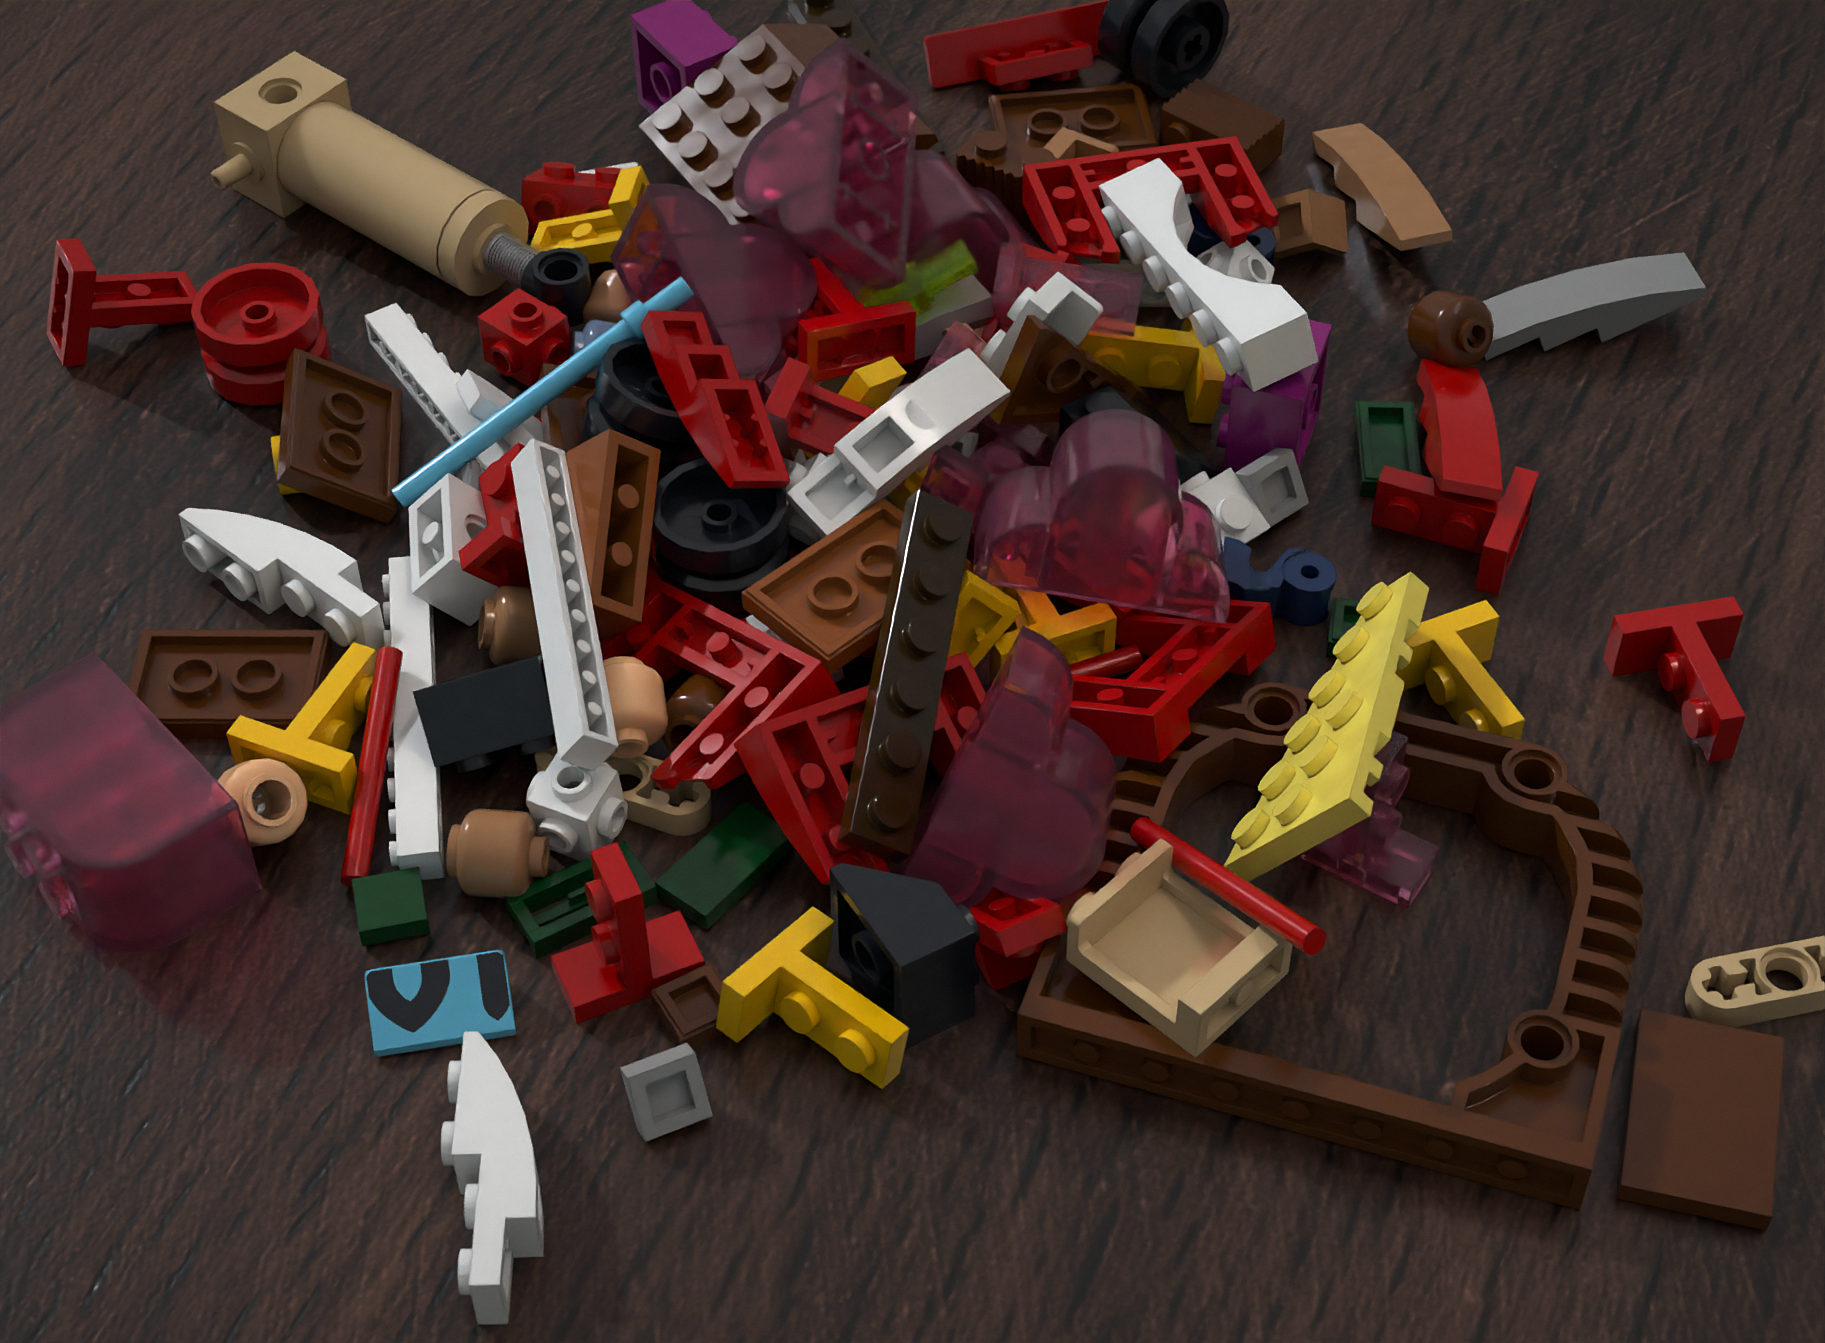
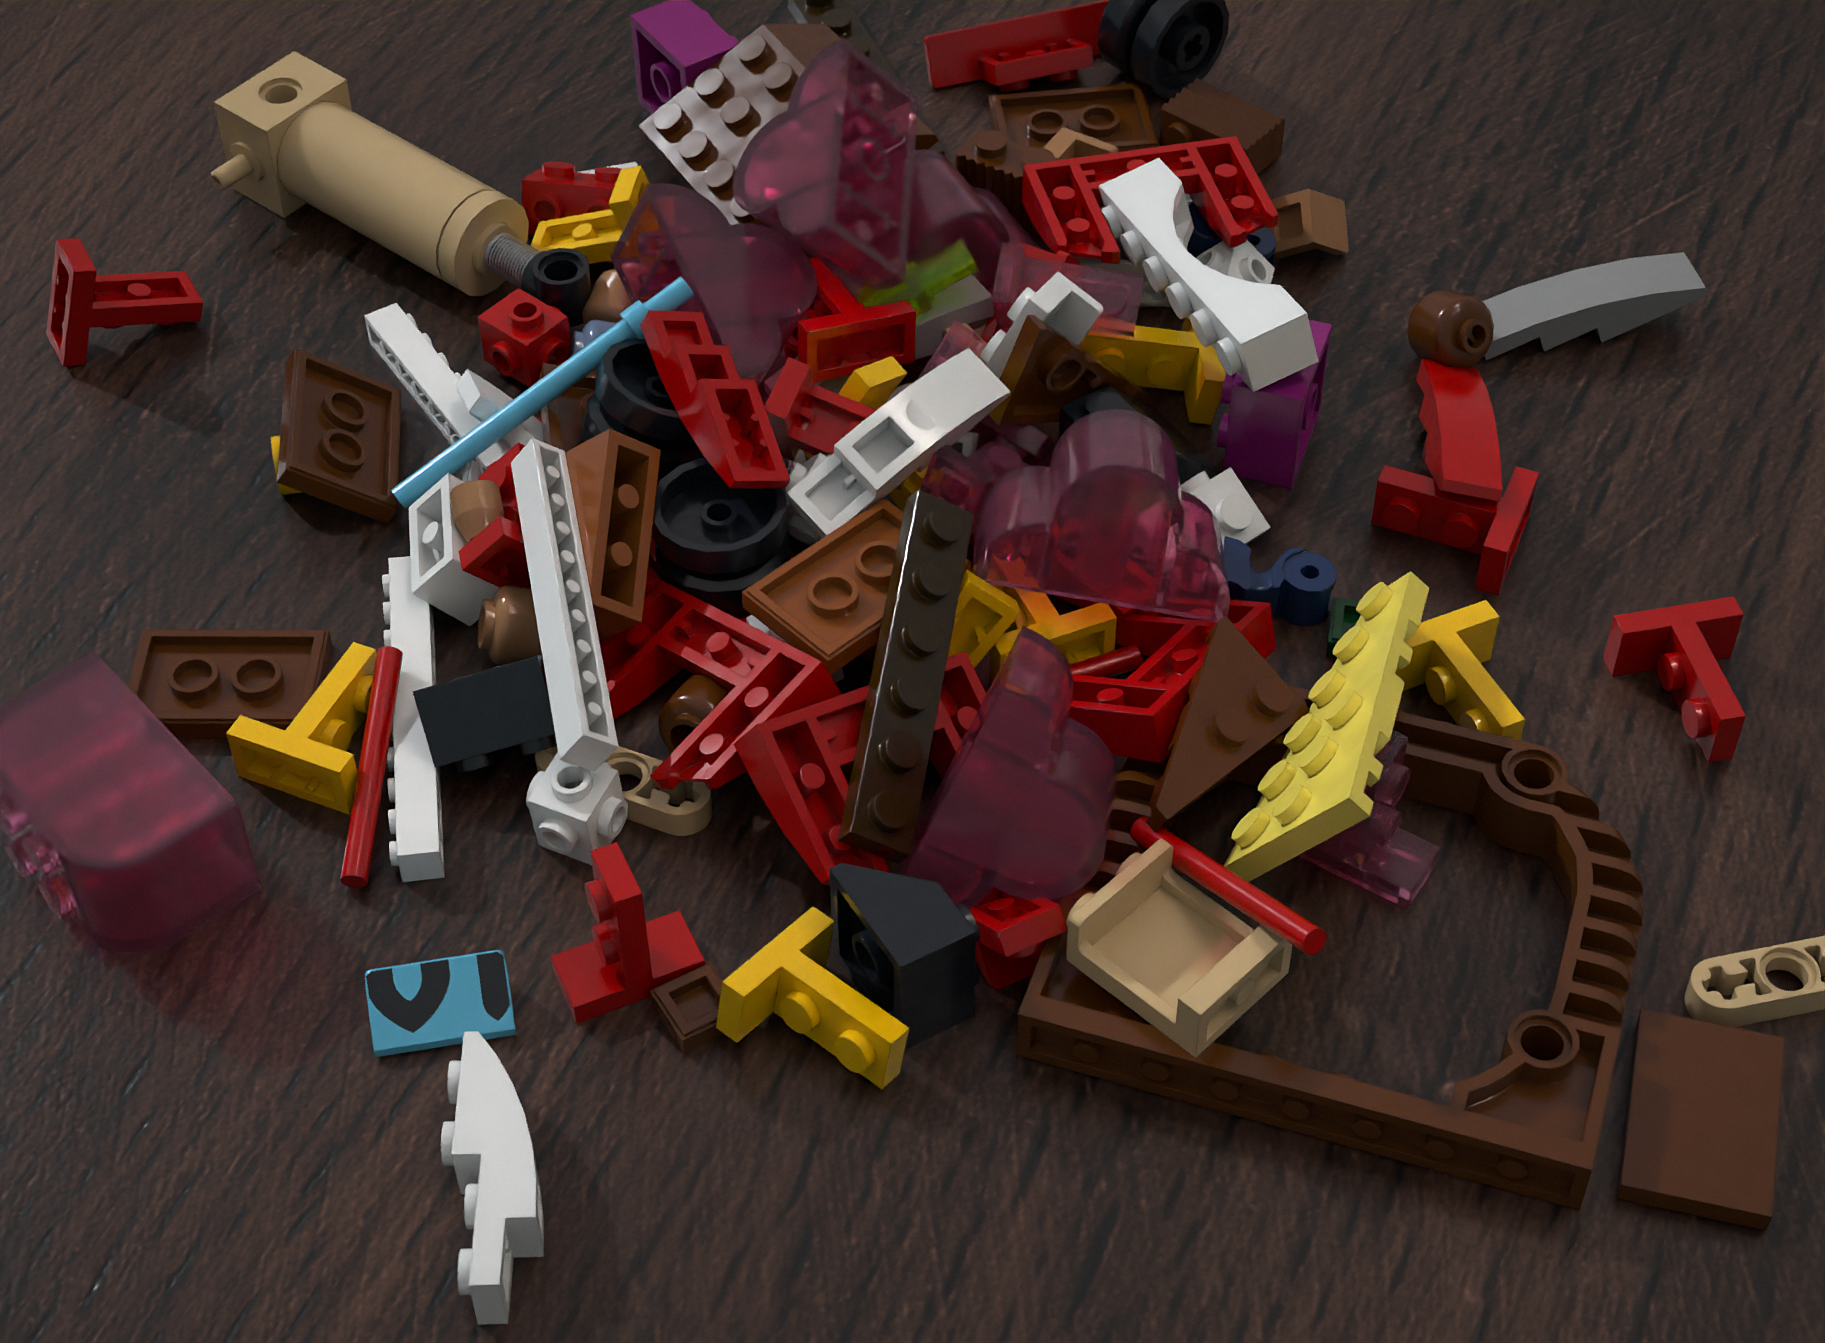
(251, 325): red wheel -> none
(277, 794): light nougat head -> none
(283, 566): white slope -> none
(390, 906): dark green tile -> none
(475, 506): none -> medium nougat hose
(496, 853): medium nougat head -> none
(573, 917): dark green tile -> none
(636, 705): light nougat head -> none
(666, 1091): light grey tile -> none
(724, 865): dark green tile -> none
(1230, 718): none -> reddish brown wing
(1274, 484): light grey tile -> none
(1383, 437): dark green tile -> none
(1384, 186): medium nougat slope -> none

